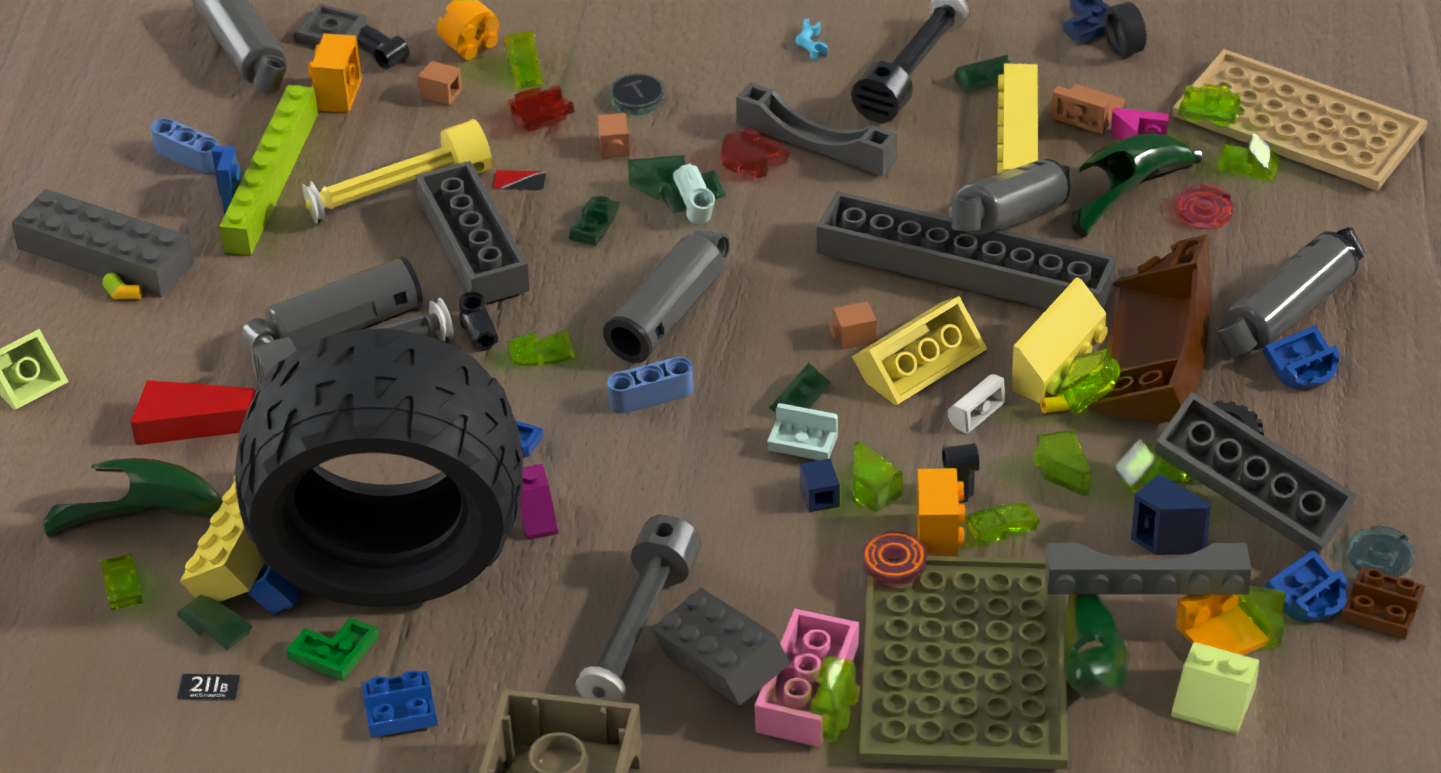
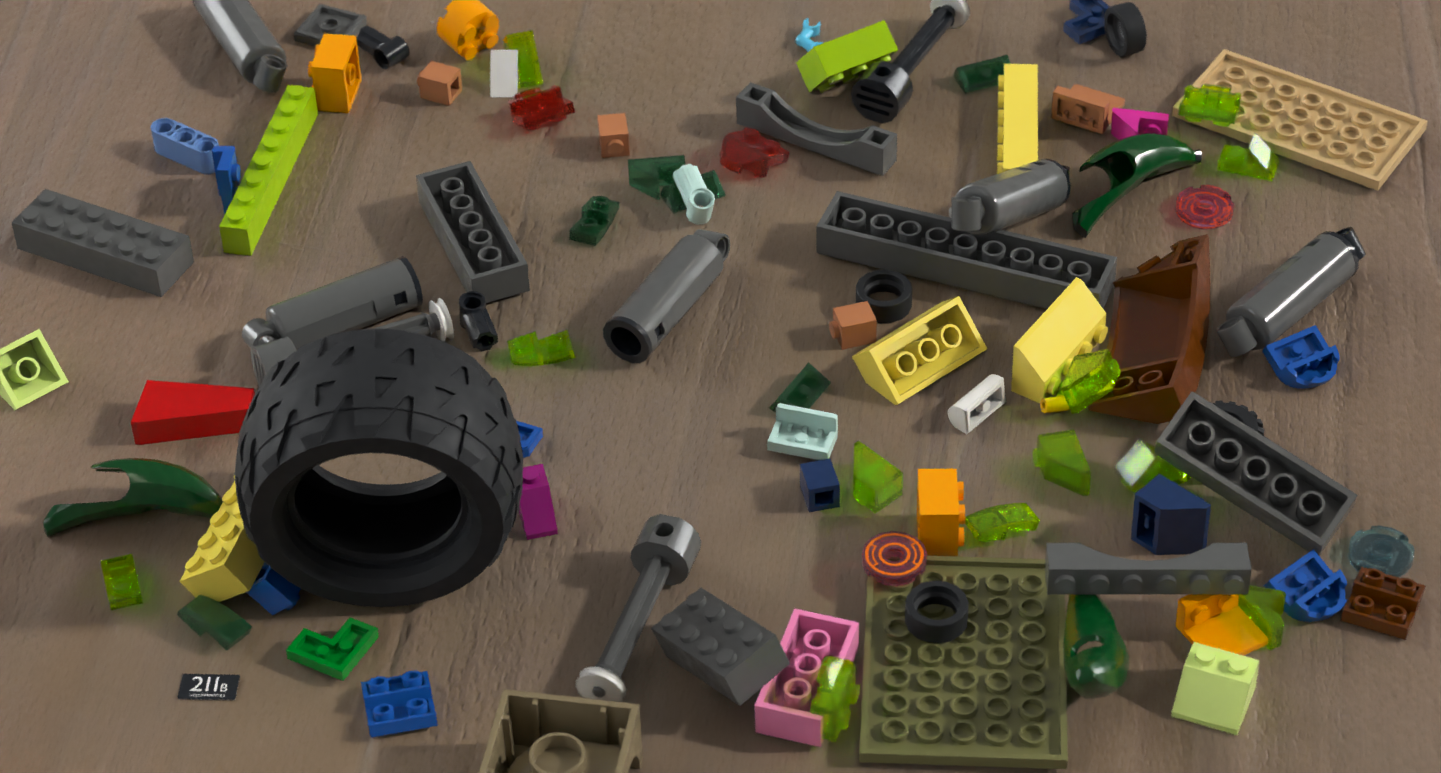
(119, 290): arm -> none
(459, 145): light yellow piece -> none
(503, 73): none -> white sticker
(519, 179): sticker -> none
(637, 93): tile -> none
(650, 384): medium blue beam -> none
(846, 57): none -> lime brick
(890, 282): none -> black tyre
(936, 593): none -> black tyre
(966, 460): black piece -> none

